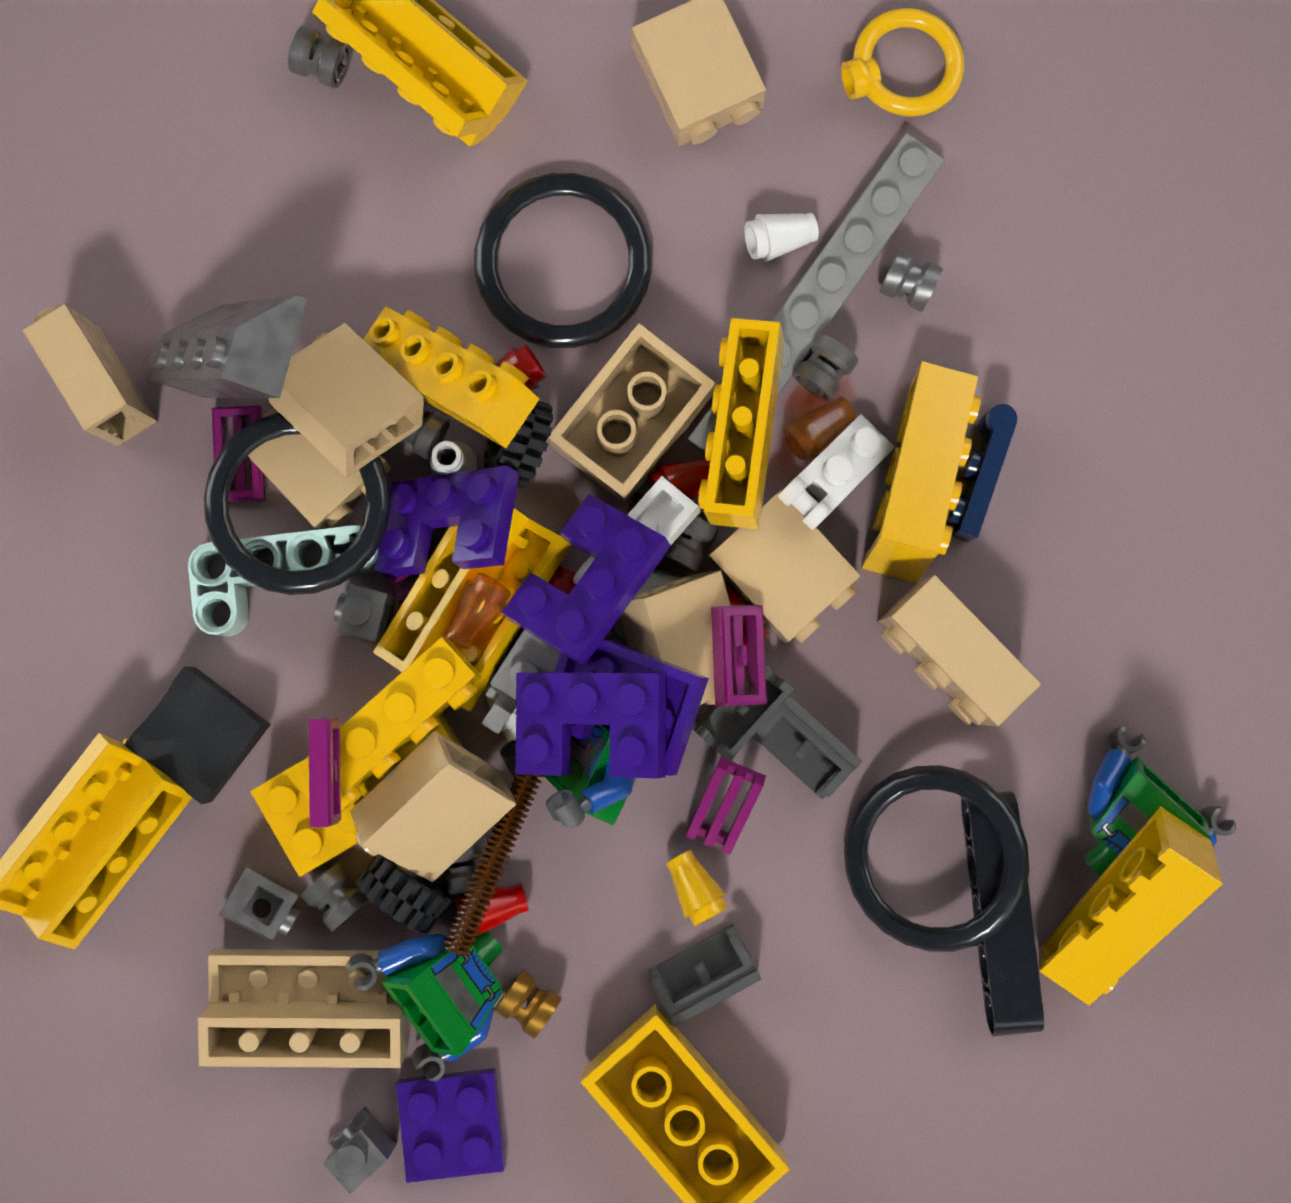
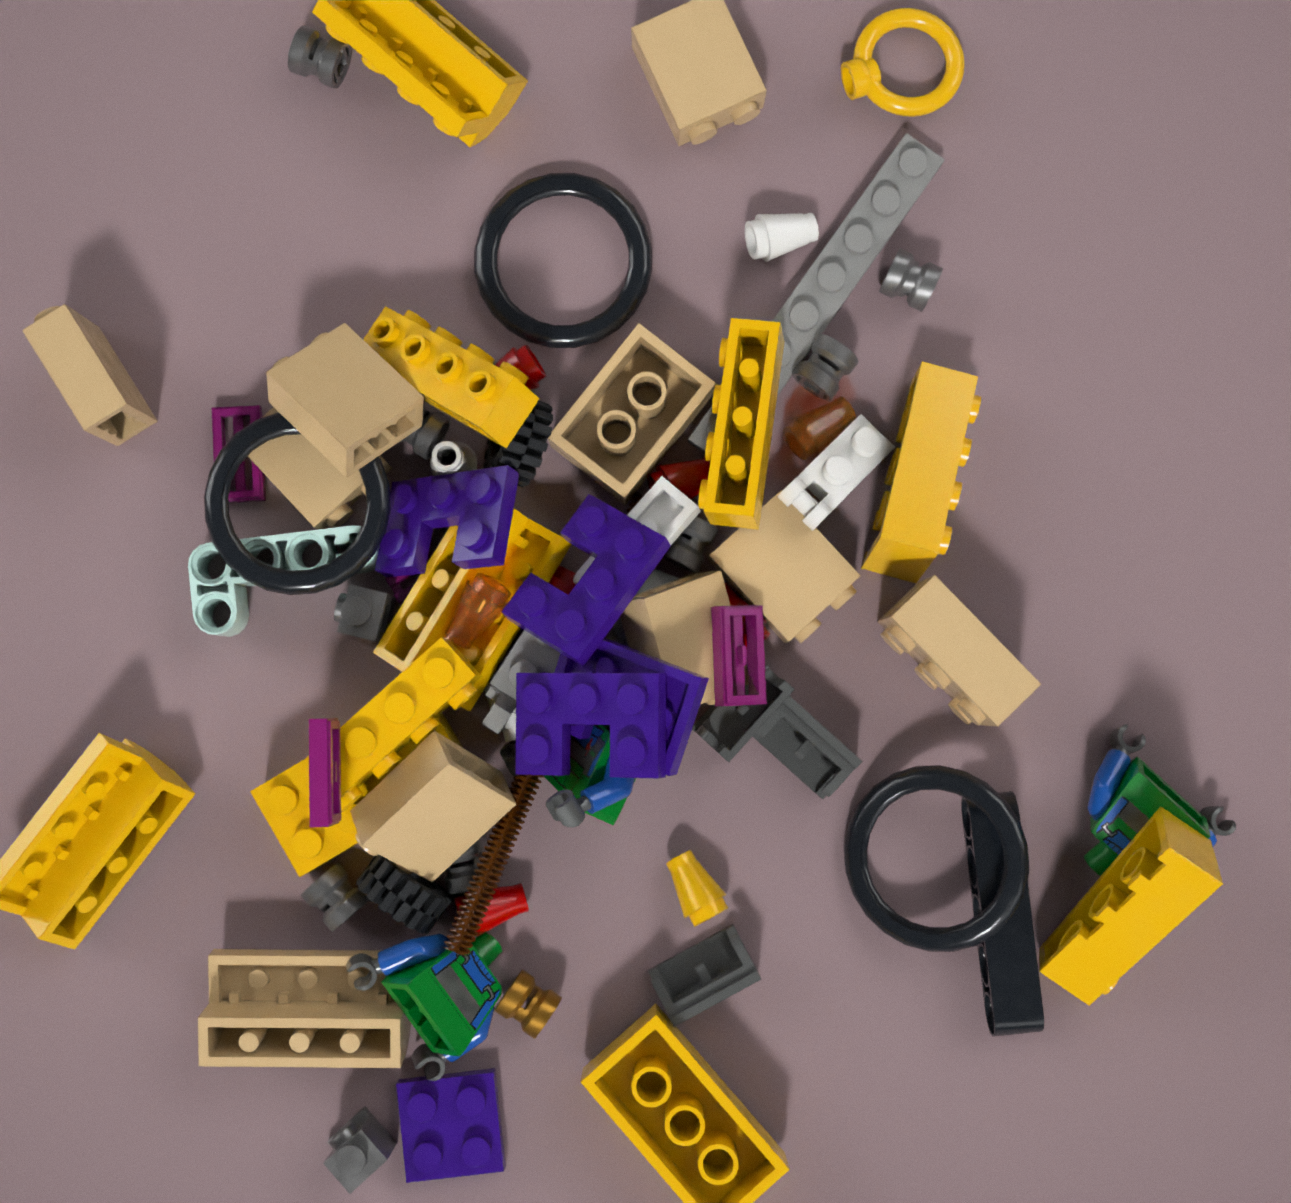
(198, 734): black brick -> none
(231, 350): flat silver slope -> none
(255, 887): flat silver brick -> none
(713, 832): magenta tile -> none
(983, 470): dark blue plate -> none

